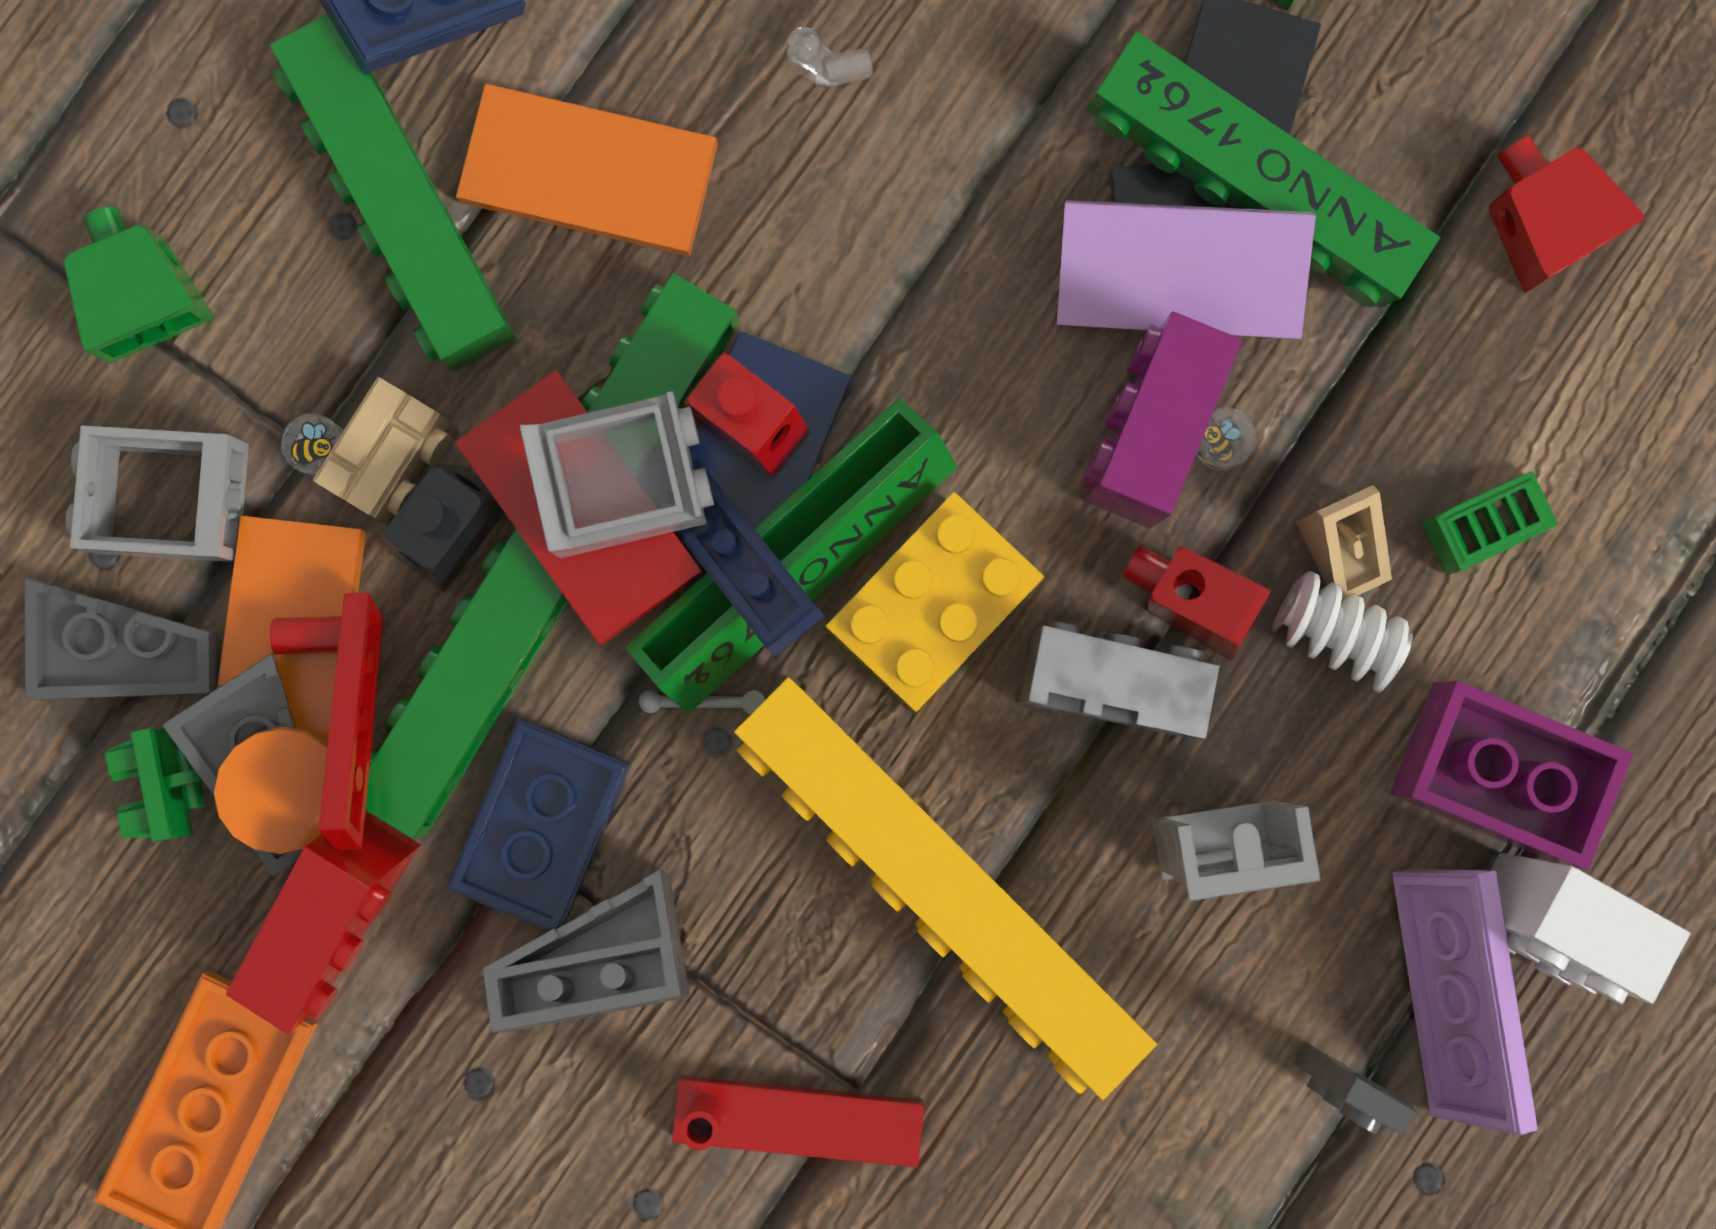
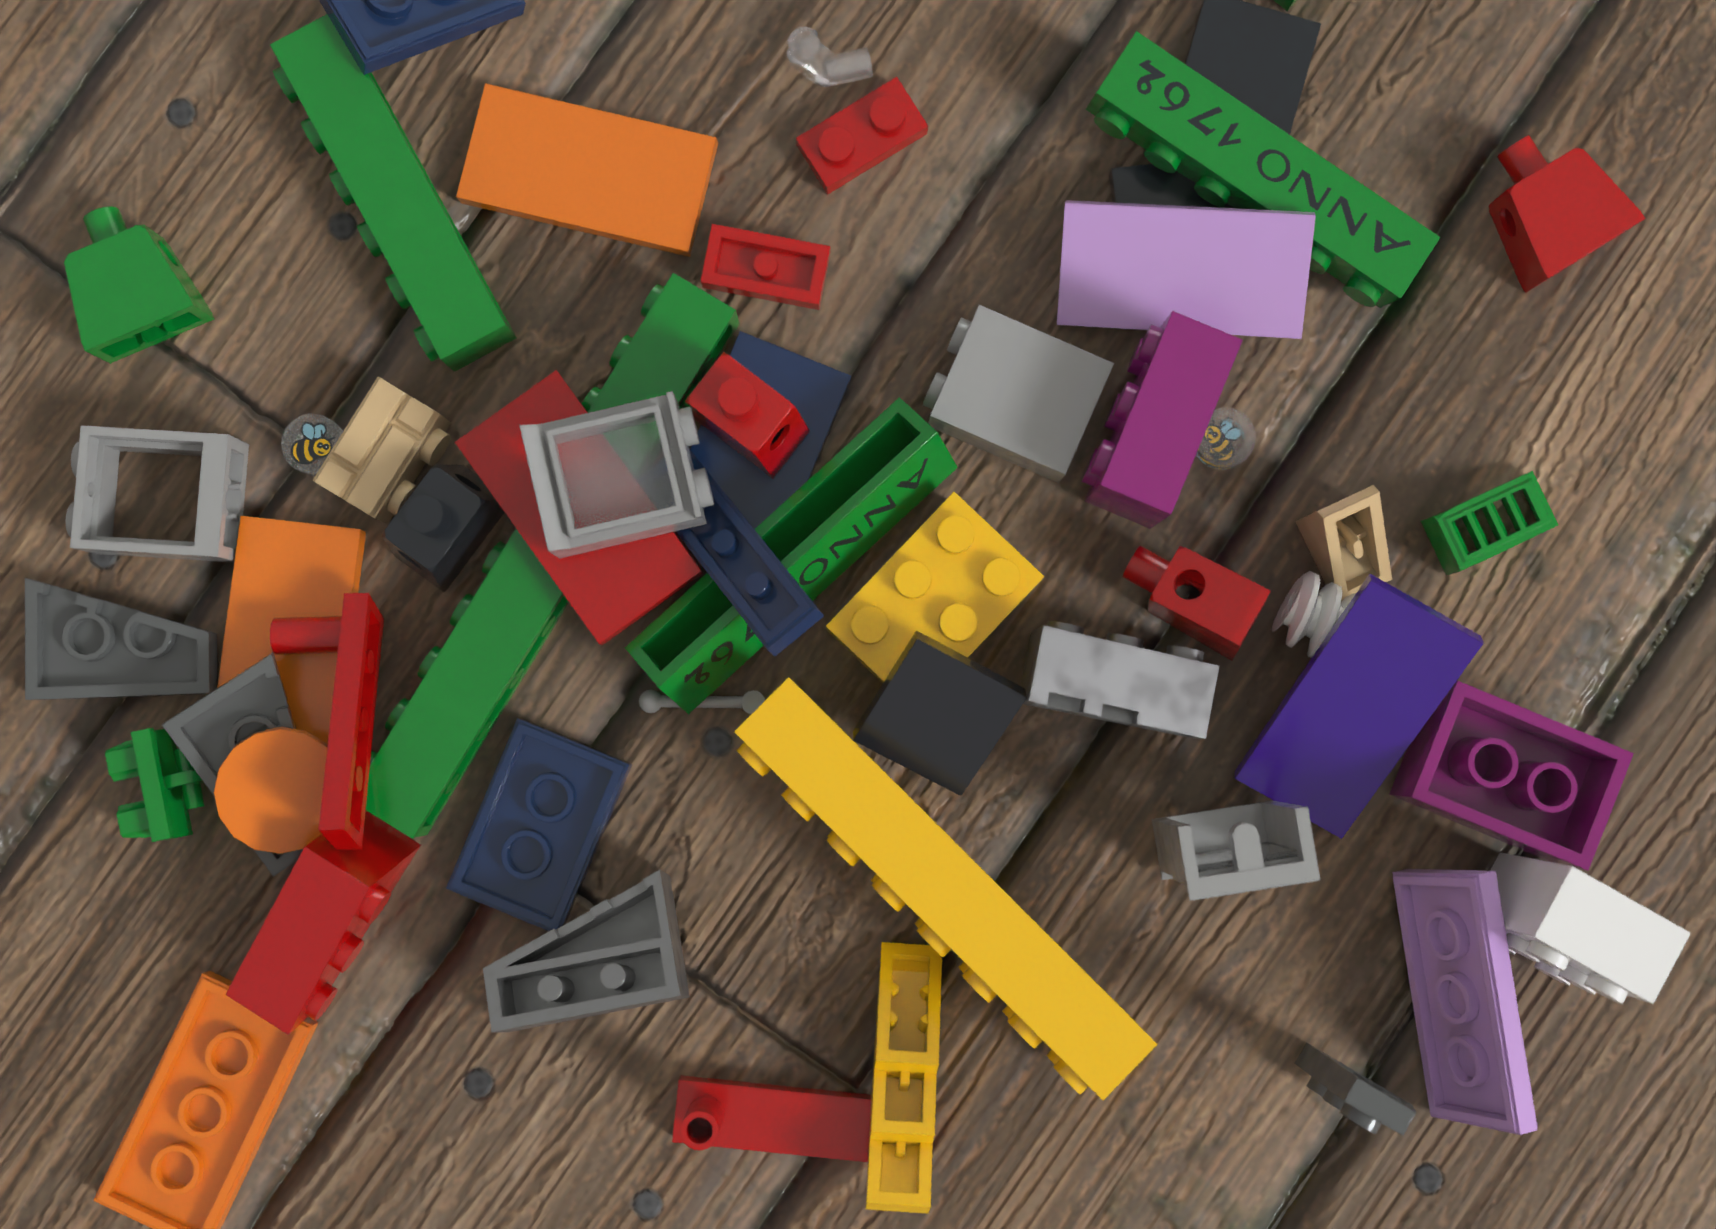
(765, 266): none -> red plate
(862, 135): none -> red plate
(904, 1079): none -> yellow slope
(939, 713): none -> black tile
(1017, 393): none -> light grey brick
(1358, 705): none -> dark purple tile

